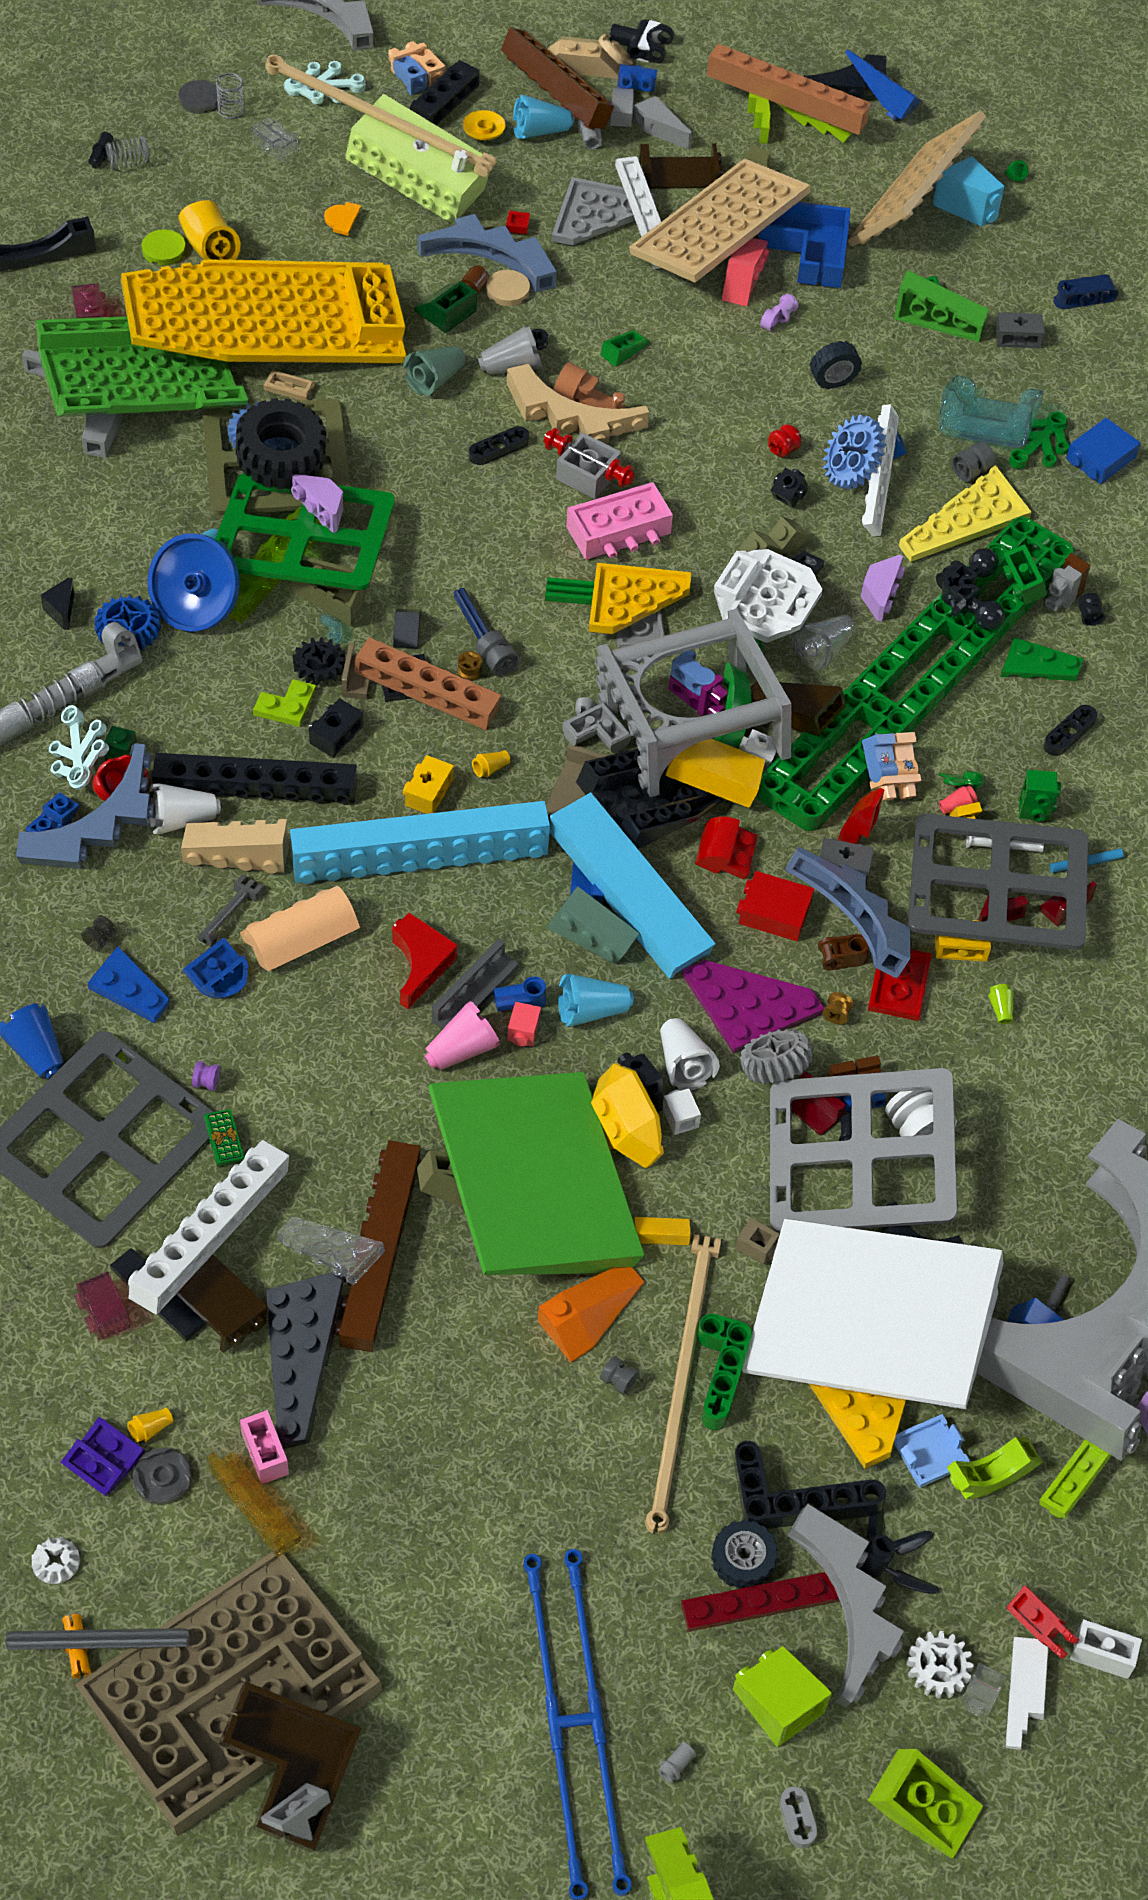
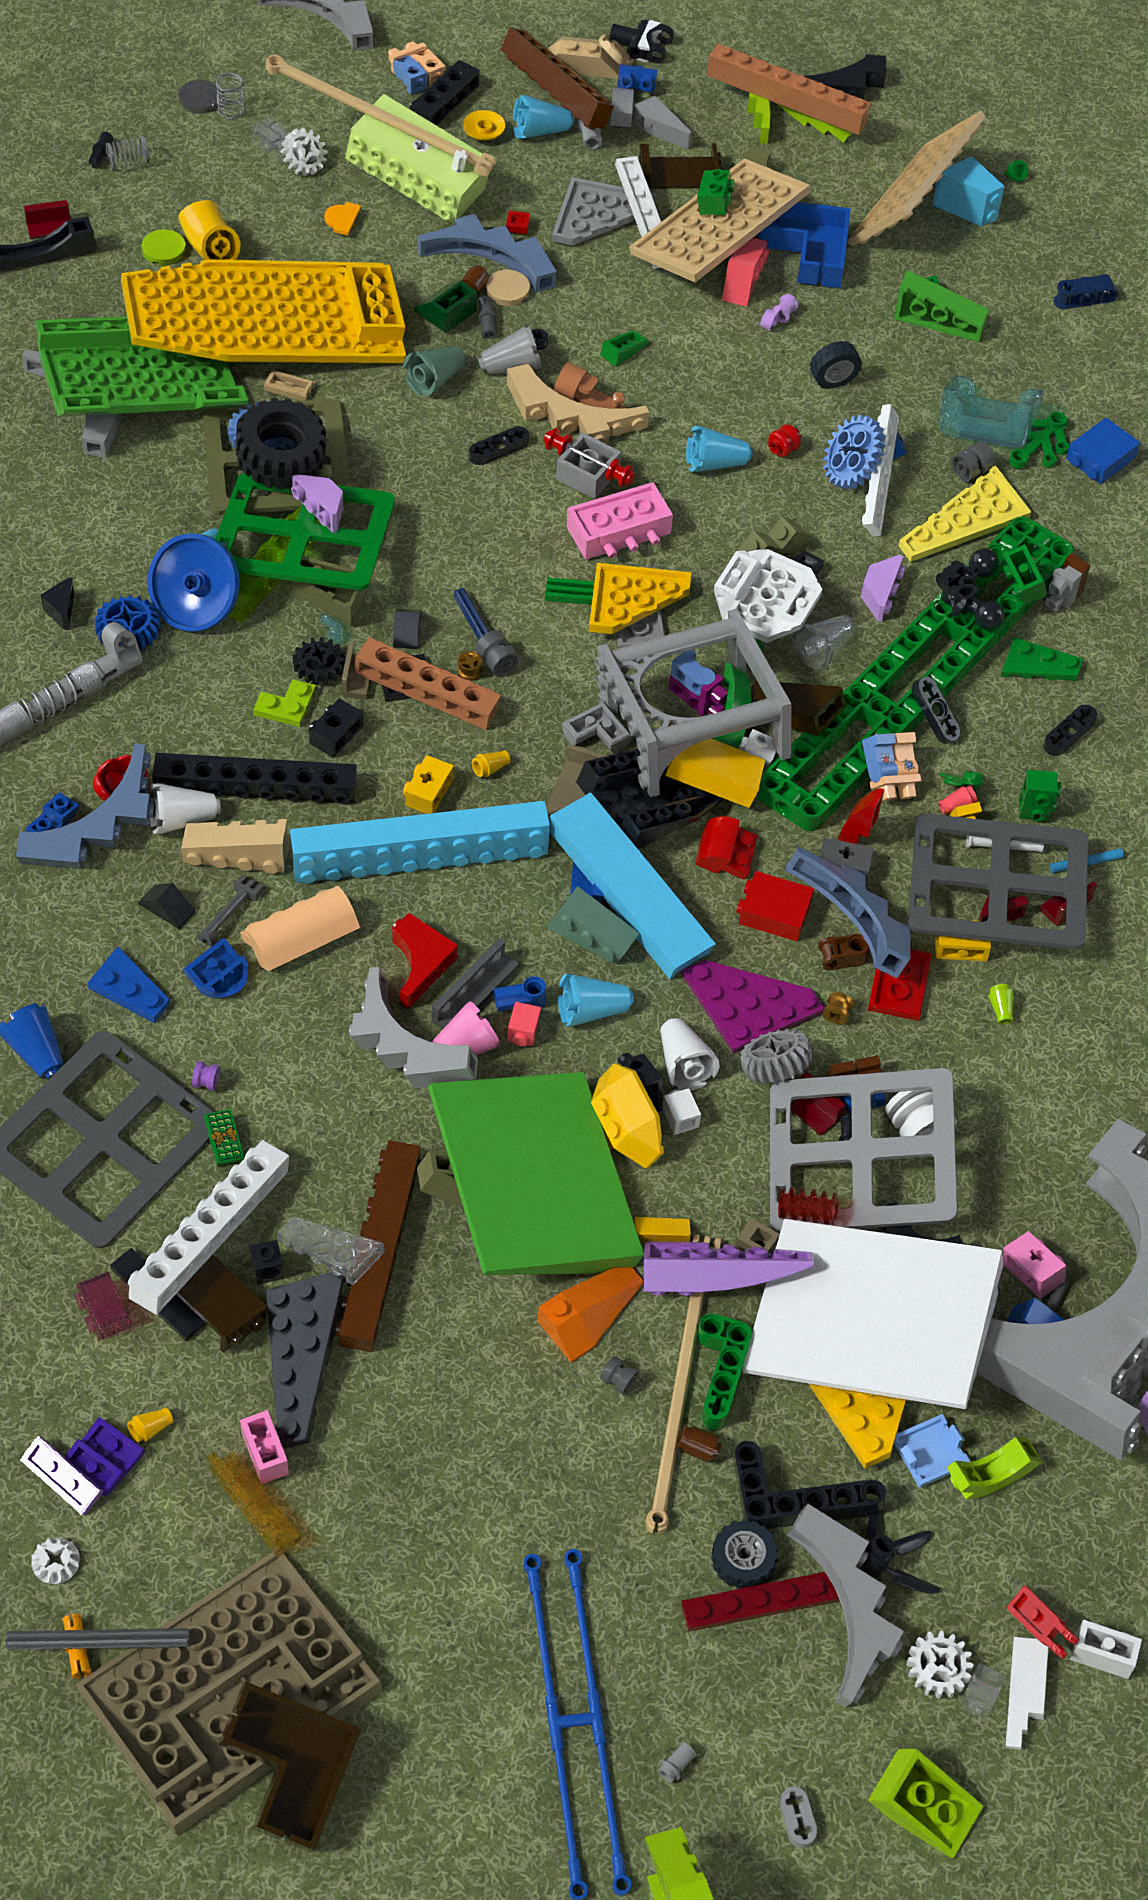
(45, 217): none -> dark red panel
(61, 1475): none -> tile
(80, 773): light aqua plant -> none
(89, 301): clear pink brick -> none
(101, 931): clear smoke wheel -> none
(120, 742): dark green brick -> none
(159, 1484): flat silver tile -> none
(168, 904): none -> black slope
(267, 1262): none -> black brick
(295, 1810): light grey slope -> none
(303, 152): none -> white gear
(356, 83): light aqua plant -> none
(398, 1048): none -> light grey arch
(487, 317): none -> dark grey pin
(583, 704): light grey hinge -> none
(698, 1268): none -> medium lavender wedge
(699, 1443): none -> reddish brown brick
(715, 192): none -> green brick
(715, 450): none -> medium azure cone
(781, 1694): lime slope -> none
(789, 487): black brick -> none
(808, 1207): none -> clear red piece
(890, 94): blue wedge -> none
(926, 706): none -> black beam
(1019, 330): dark grey brick -> none
(1034, 1264): none -> bright pink brick
(1074, 1479): lime plate -> none
(1091, 609): black wheel -> none

